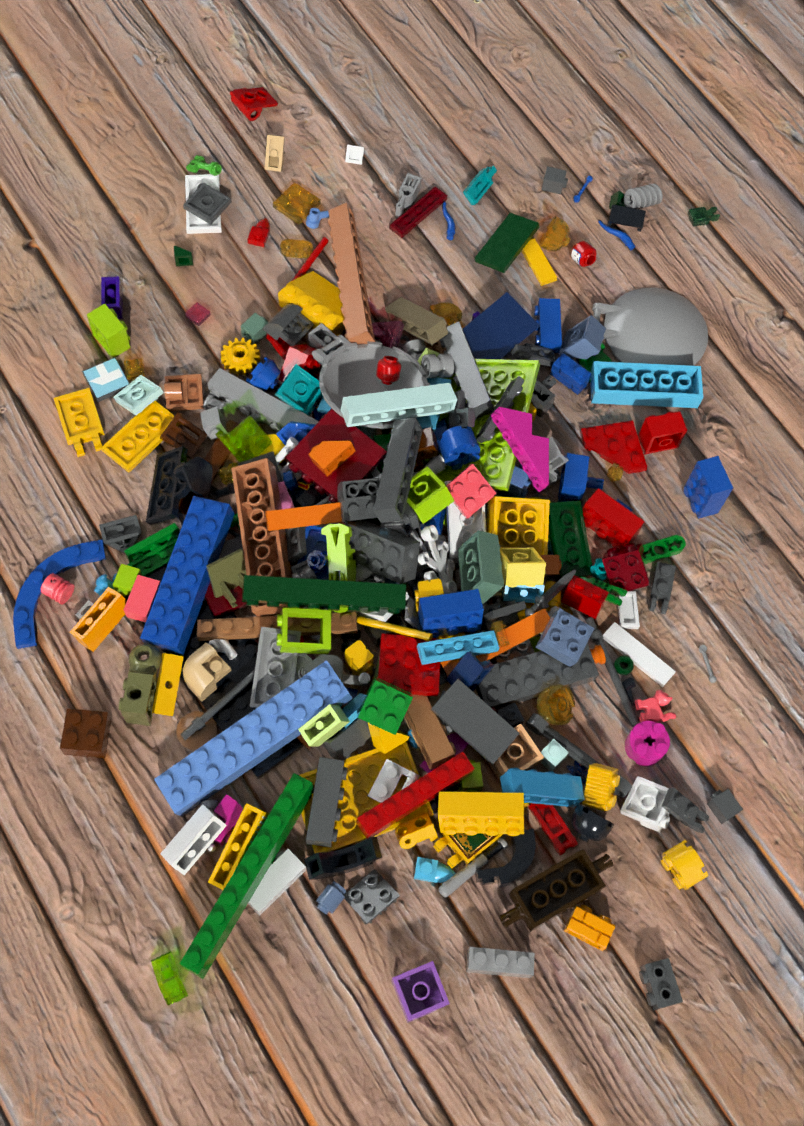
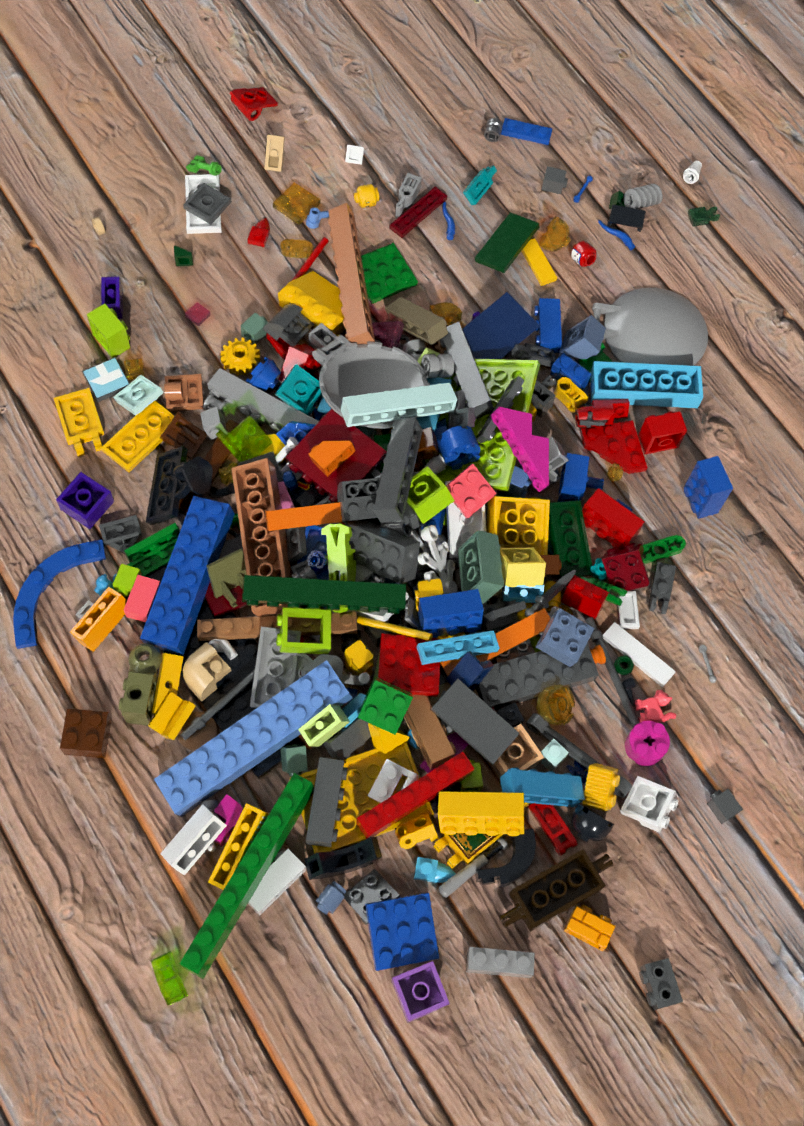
(58, 590): coral piece -> none
(85, 500): none -> dark purple brick
(98, 226): none -> tan tile
(171, 716): none -> yellow panel
(294, 759): none -> sand green brick
(366, 196): none -> yellow head
(386, 273): none -> green plate
(388, 370): red head -> none
(402, 931): none -> blue plate
(493, 130): none -> flat silver wheel
(499, 629): clear yellow pin -> none
(526, 131): none -> blue plate
(572, 396): none -> yellow piece
(602, 412): none -> red plate
(684, 810): dark grey hinge -> none
(684, 865): yellow brick -> none
(692, 173): none -> white cone

